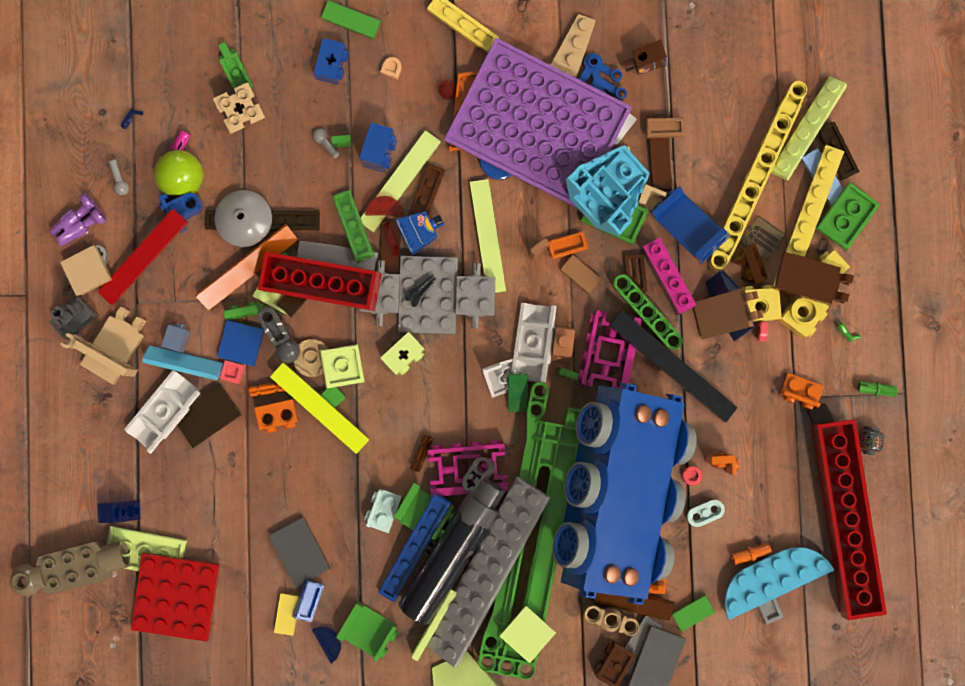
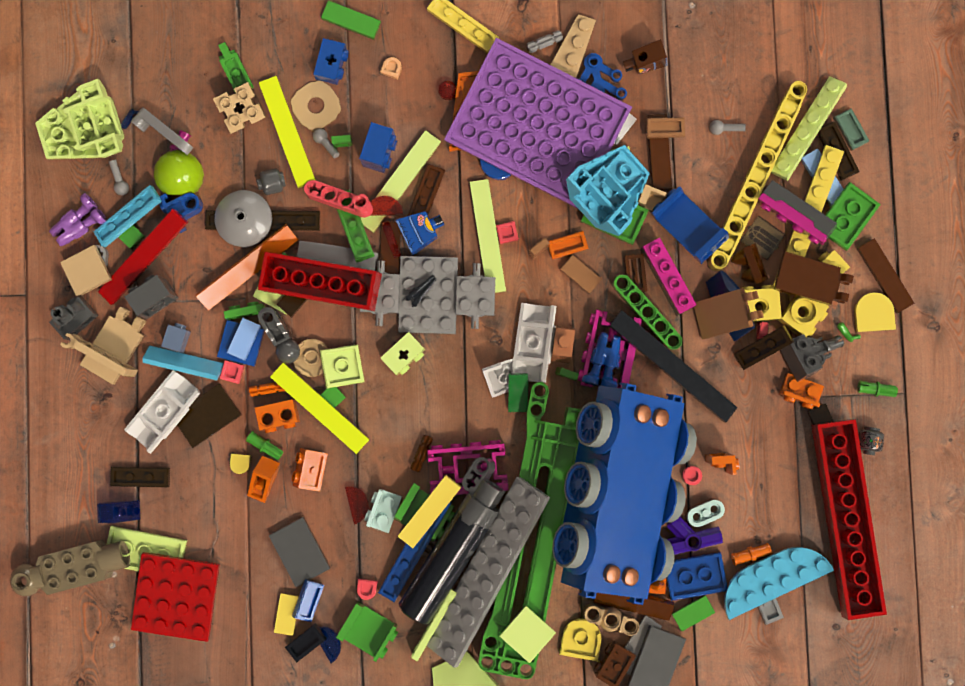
(82, 125): none -> yellowish green wedge
(127, 216): none -> medium azure tile
(131, 237): none -> bright green tile
(140, 477): none -> dark brown tile
(145, 119): none -> light grey beam
(151, 296): none -> dark grey brick
(240, 463): none -> light yellow tile
(244, 339): none -> light blue tile
(263, 479): none -> orange slope
(264, 446): none -> bright green axle
(271, 181): none -> dark grey head
(287, 131): none -> neon yellow tile
(305, 94): none -> tan piece
(306, 642): none -> black tile
(309, 469): none -> bracket
(358, 503): none -> clear red tile
(362, 200): none -> coral beam
(366, 588): none -> coral tile
(429, 511): none -> light yellow tile
(507, 232): none -> coral tile
(544, 41): none -> light grey axle
(581, 640): none -> light yellow tile
(604, 356): none -> blue piece
(683, 532): none -> dark purple piece
(697, 576): none -> blue tile
(717, 127): none -> light grey bar
(764, 347): none -> dark brown tile
(797, 212): none -> piece
(807, 355): none -> dark grey brick
(851, 129): none -> sand green tile
(874, 313): none -> light yellow tile
(885, 275): none -> reddish brown tile

